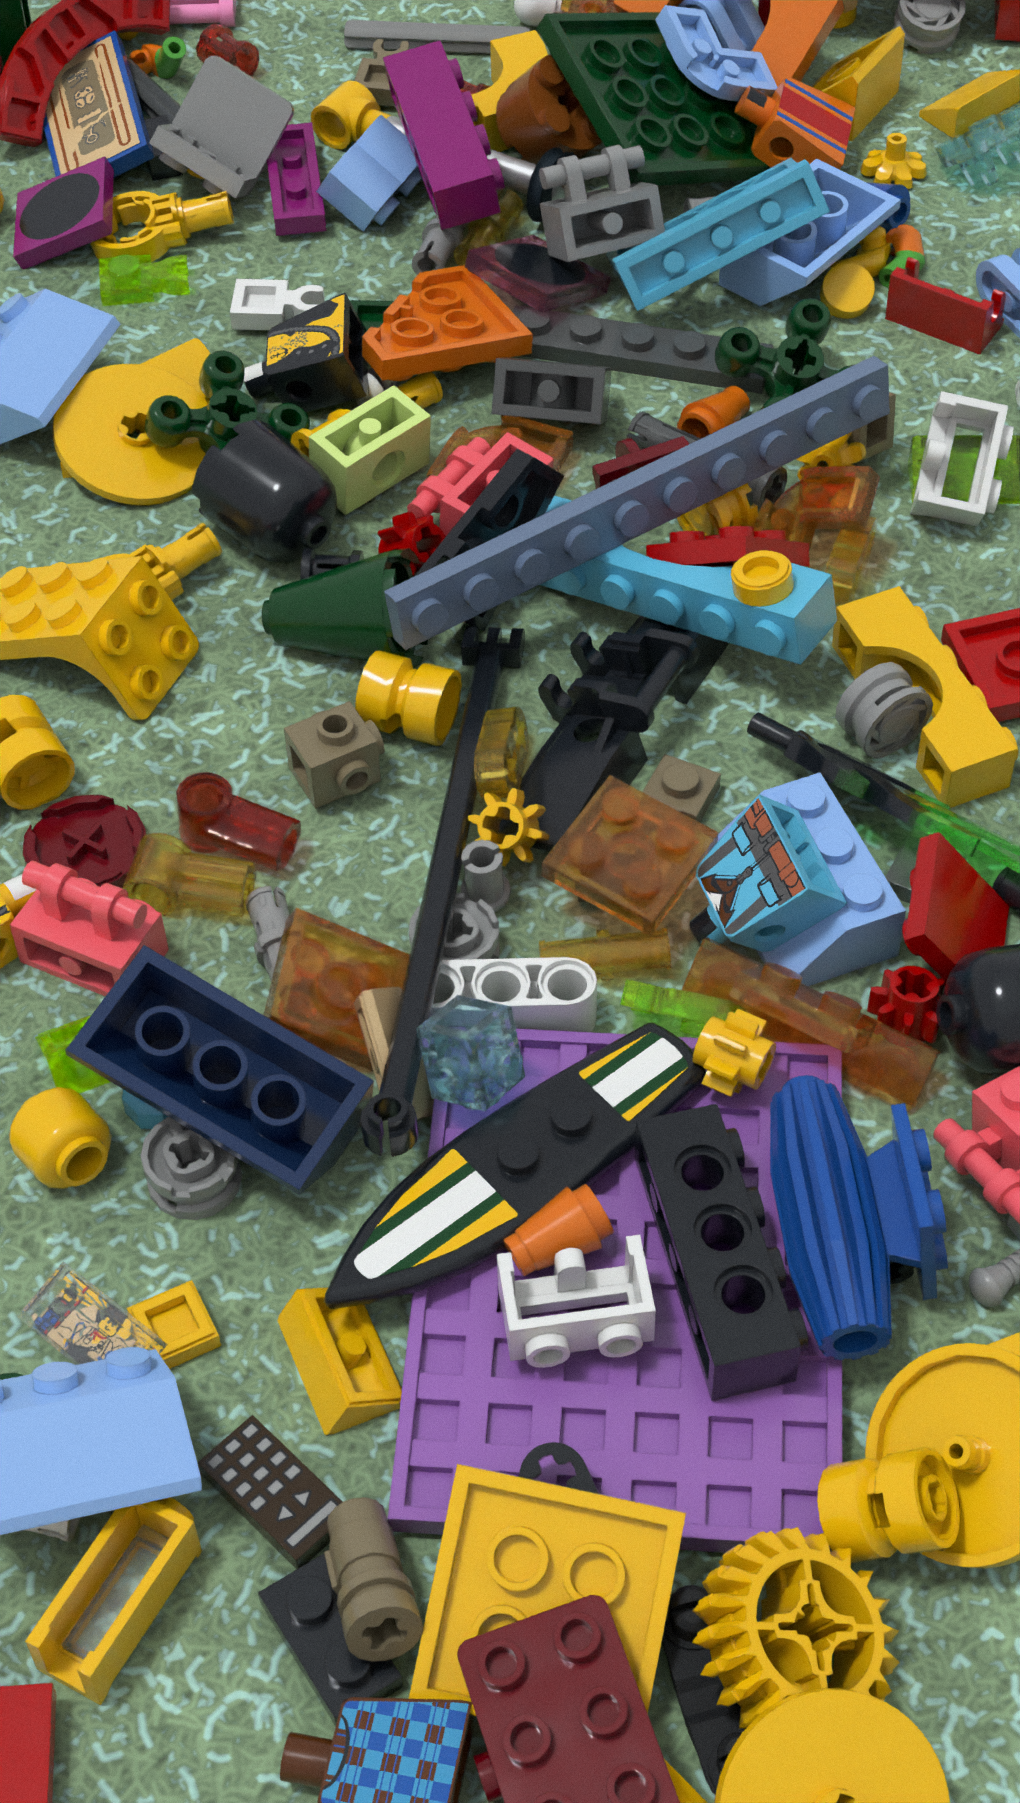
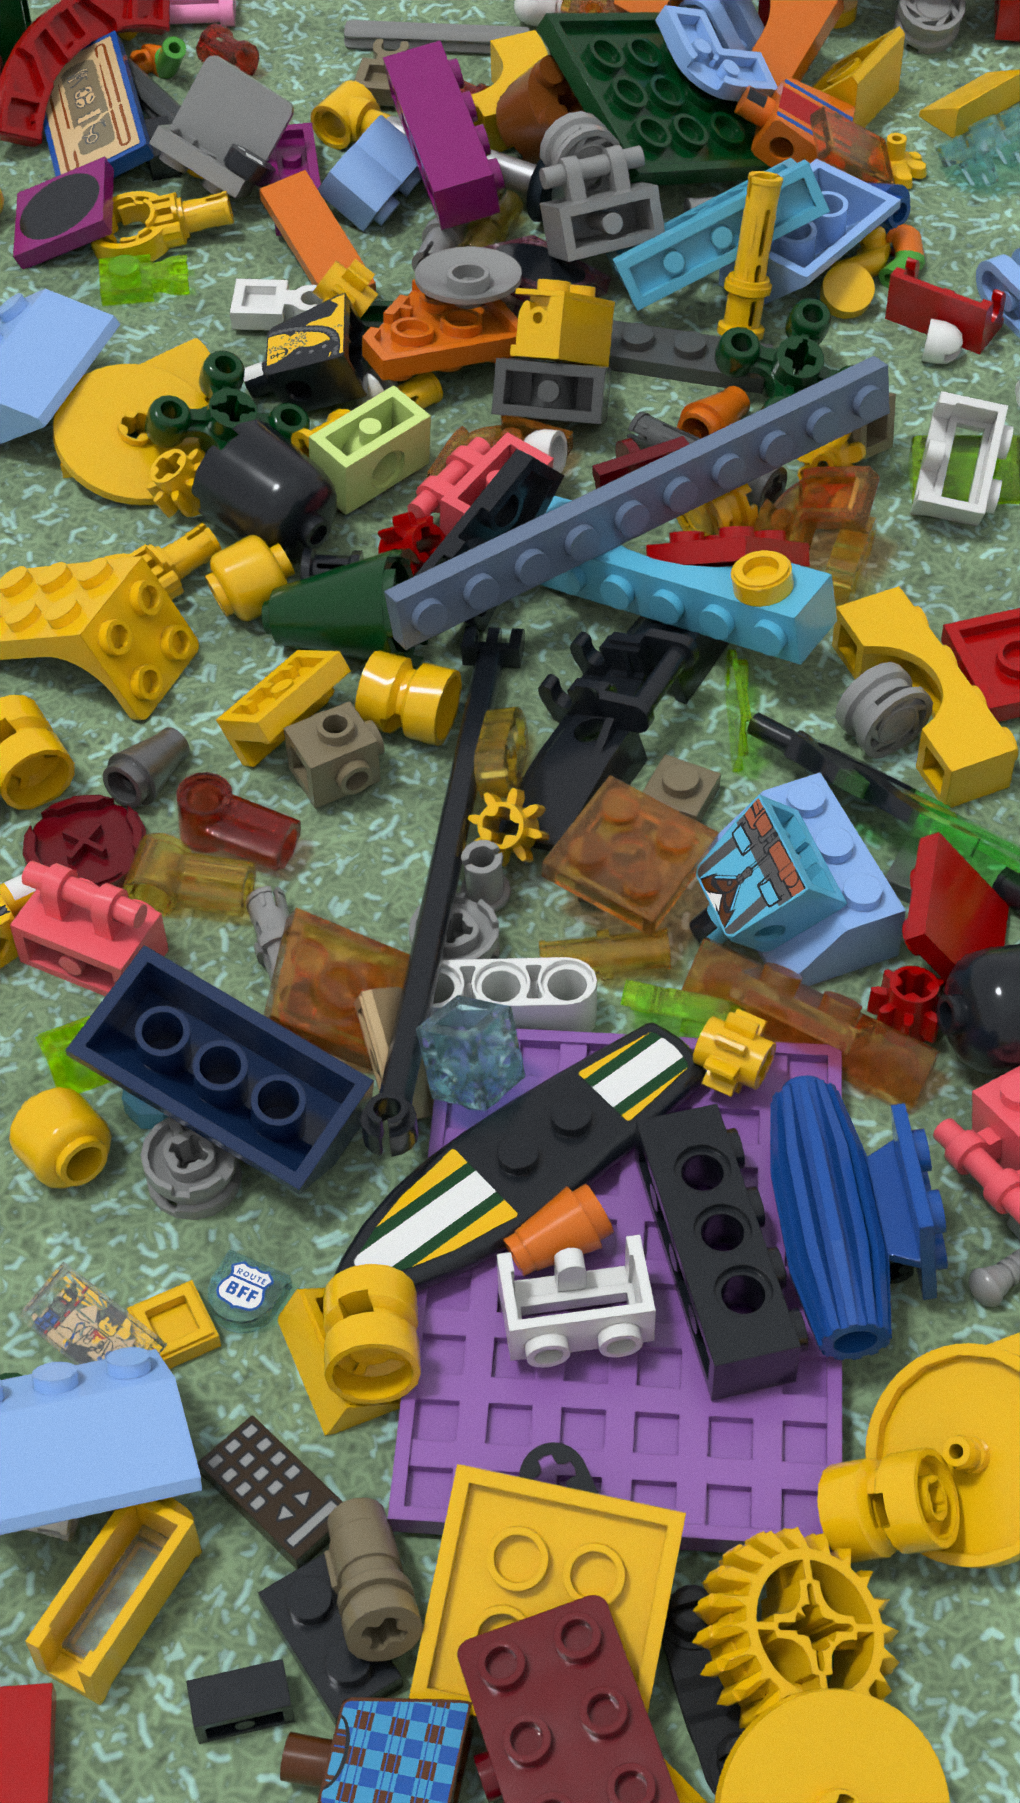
(143, 769): none -> flat silver cone
(173, 481): none -> yellow gear
(240, 1701): none -> black piece
(246, 575): none -> yellow head
(246, 1293): none -> clear light blue tile
(249, 166): none -> black tile
(281, 699): none -> yellow bracket
(308, 226): none -> orange tile
(351, 281): none -> yellow gear
(371, 1334): none -> yellow wheel
(468, 276): none -> light grey dish
(552, 443): none -> white hinge
(564, 324): none -> yellow hinge
(577, 135): none -> light grey wheel
(737, 707): none -> clear neon green piece
(748, 282): none -> yellow pin
(850, 147): none -> clear orange tile
(942, 343): none -> white hinge

